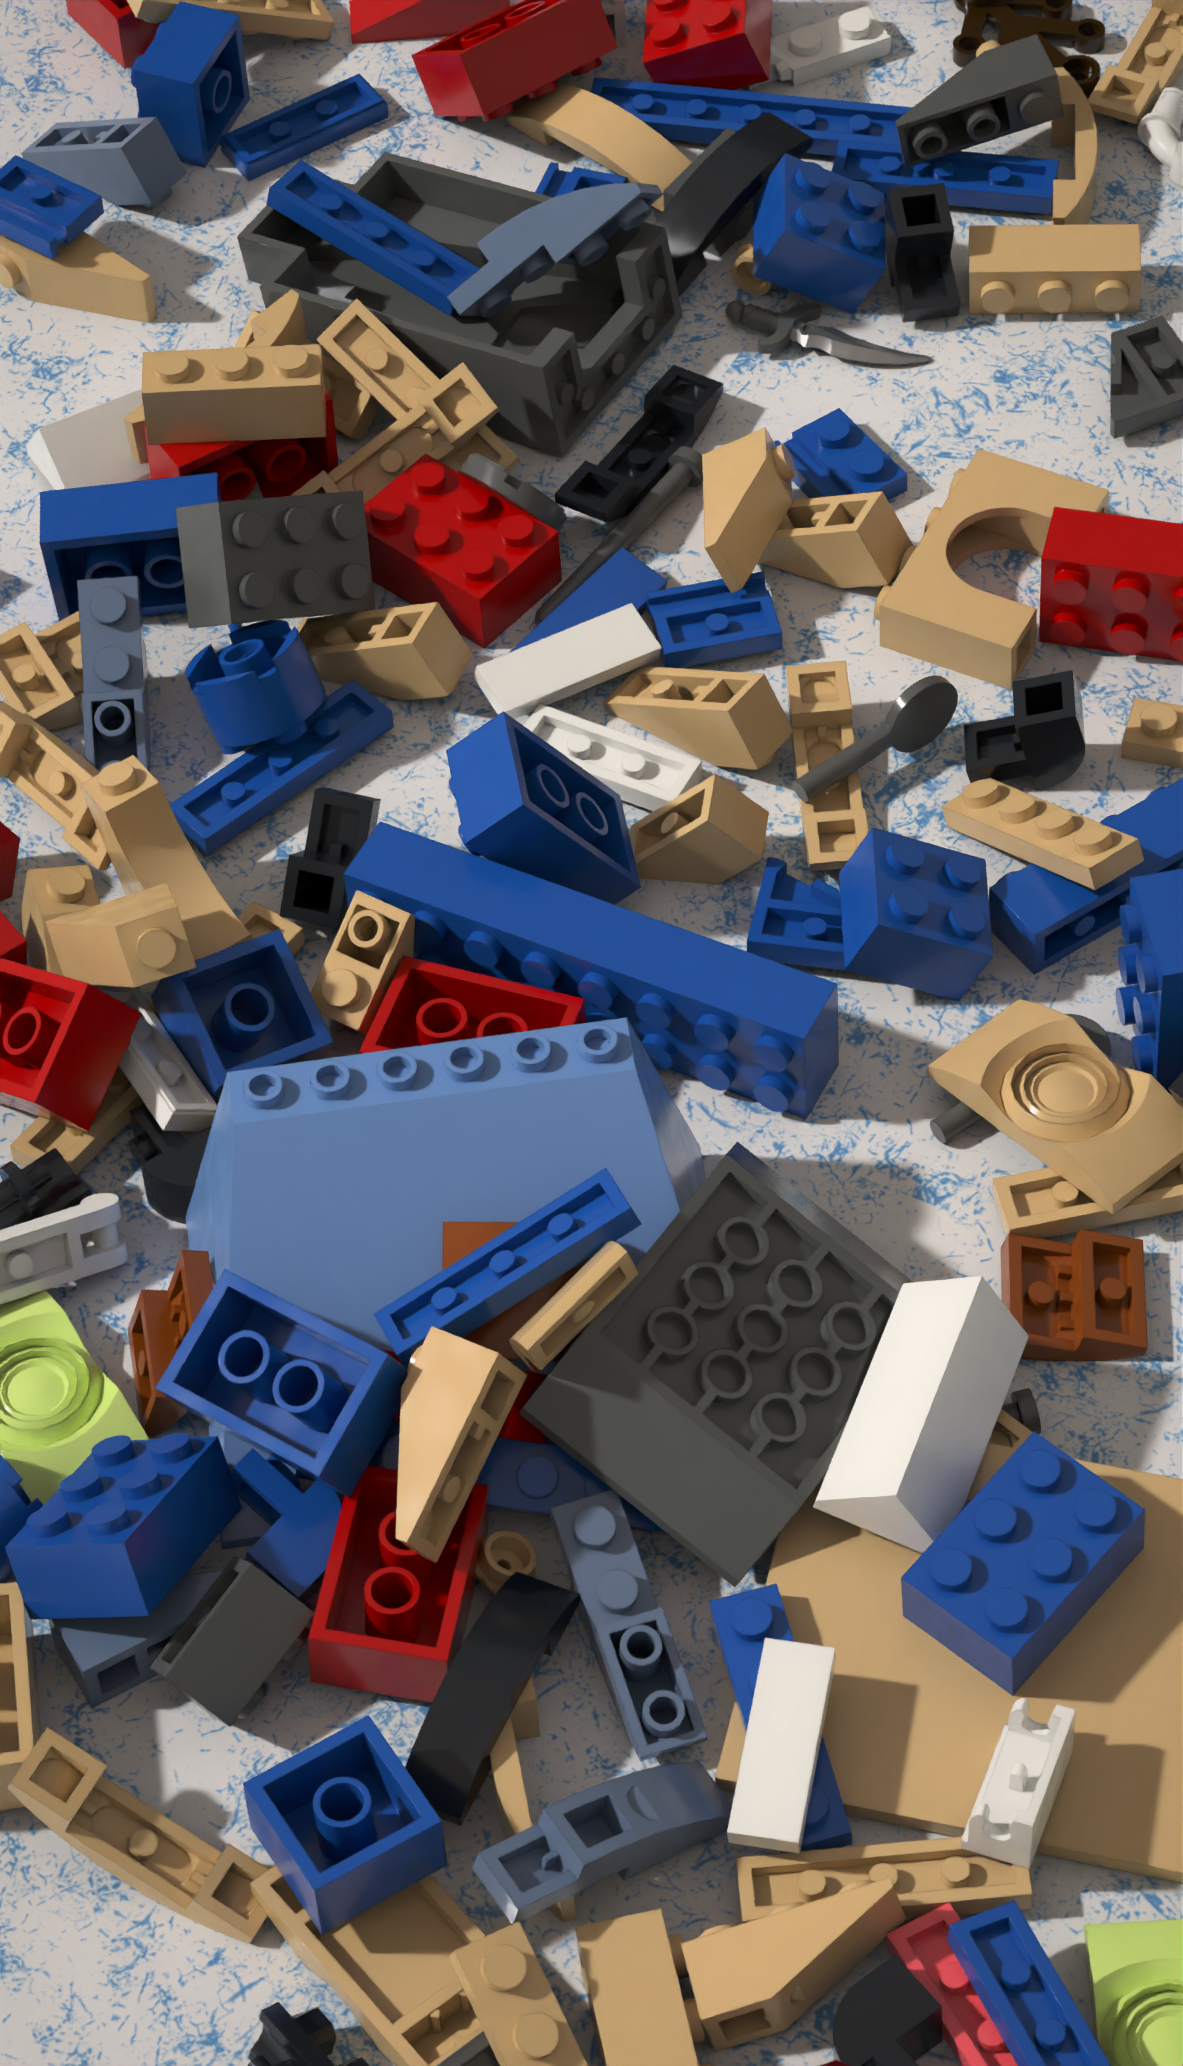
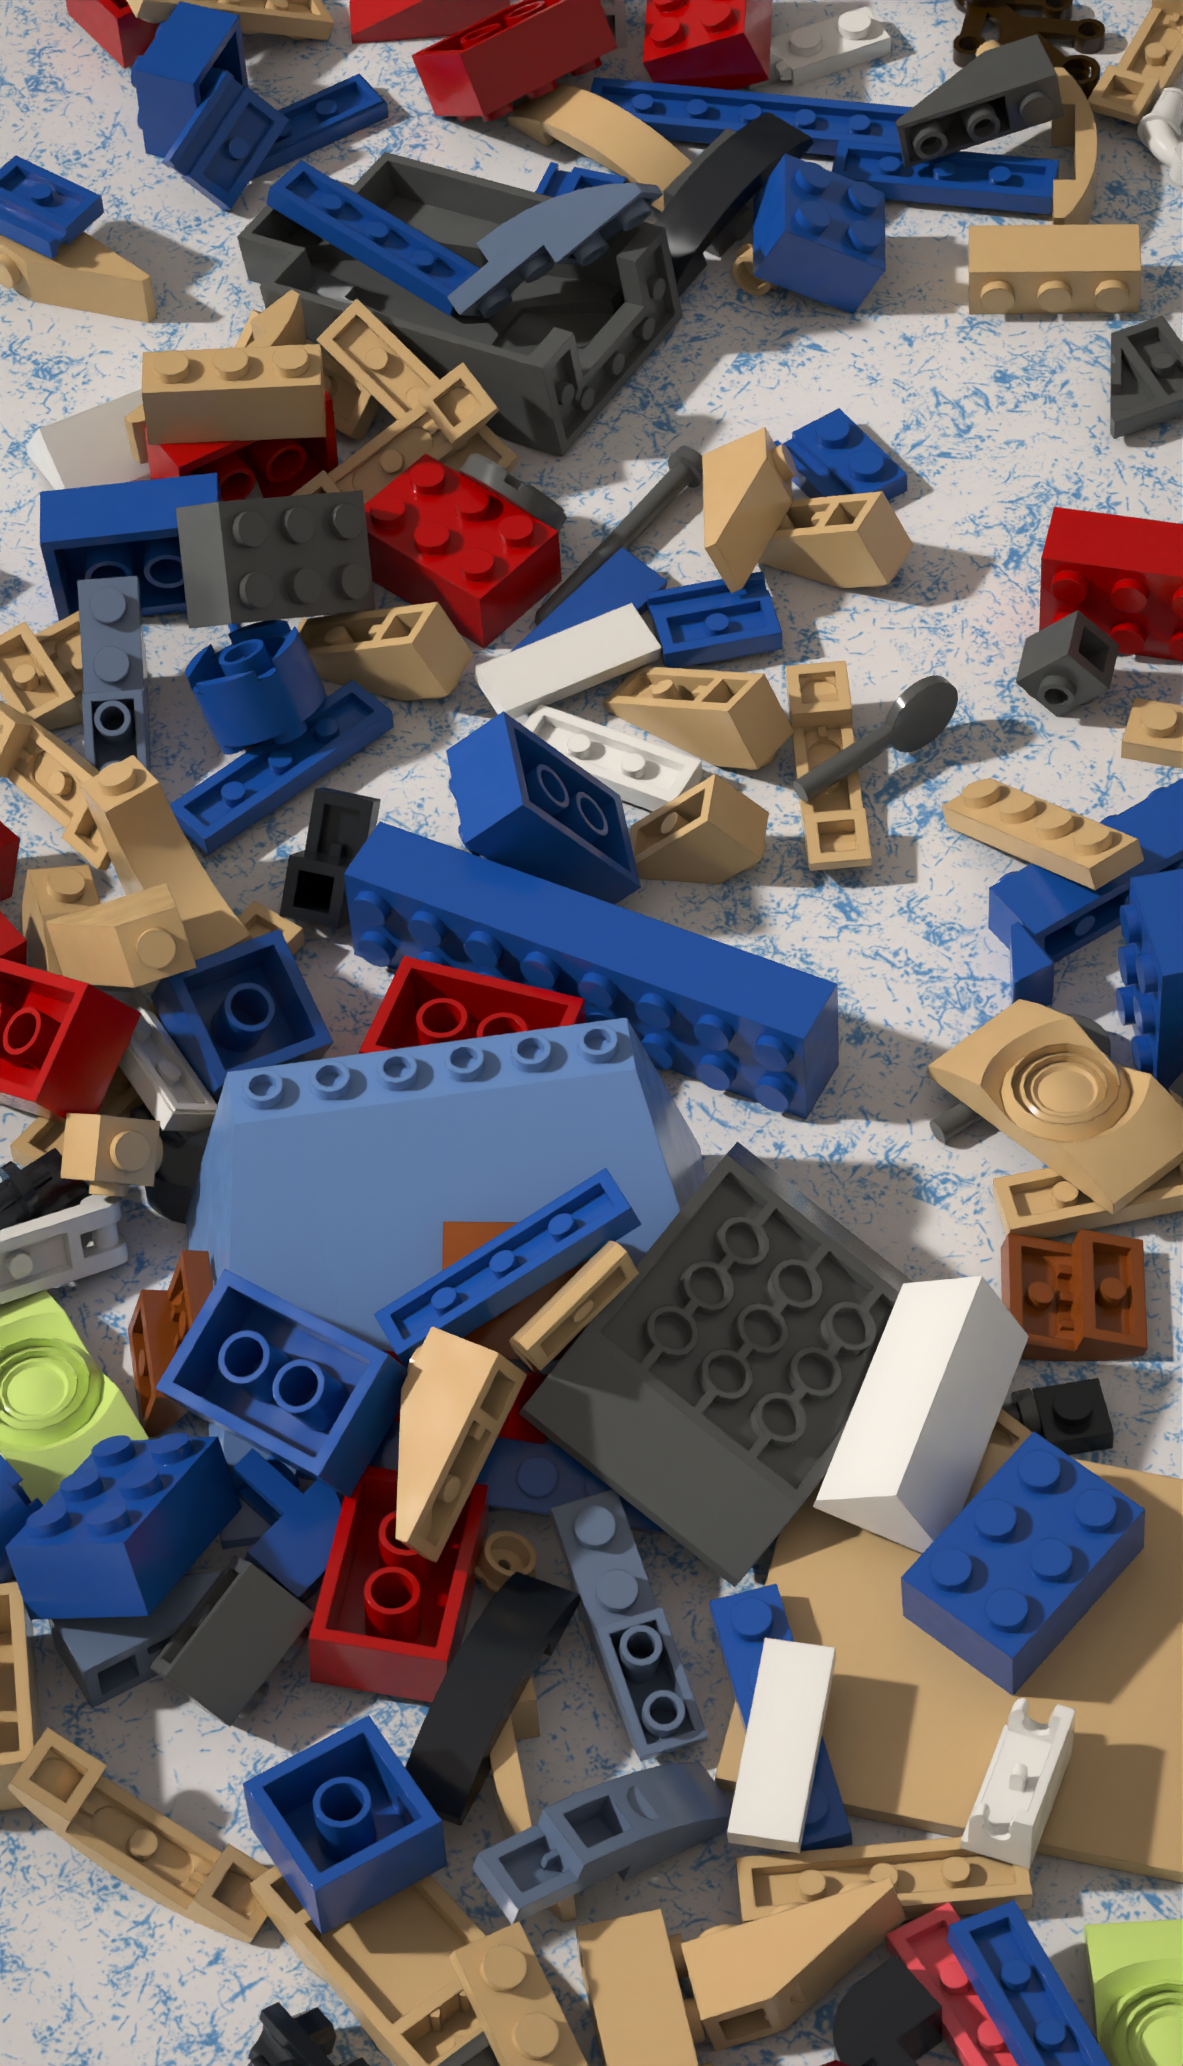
(111, 1152): none -> tan brick
(115, 158): sand blue slope -> none
(225, 141): none -> blue plate
(363, 961): tan slope -> none
(672, 418): black slope -> none
(794, 326): piece -> none
(796, 920): blue wing -> none
(915, 914): blue brick -> none
(919, 252): black brick -> none
(938, 614): tan arch -> none
(1029, 968): none -> blue slope
(1039, 740): black brick -> none
(1067, 663): none -> dark grey brick
(1074, 1416): none -> black plate

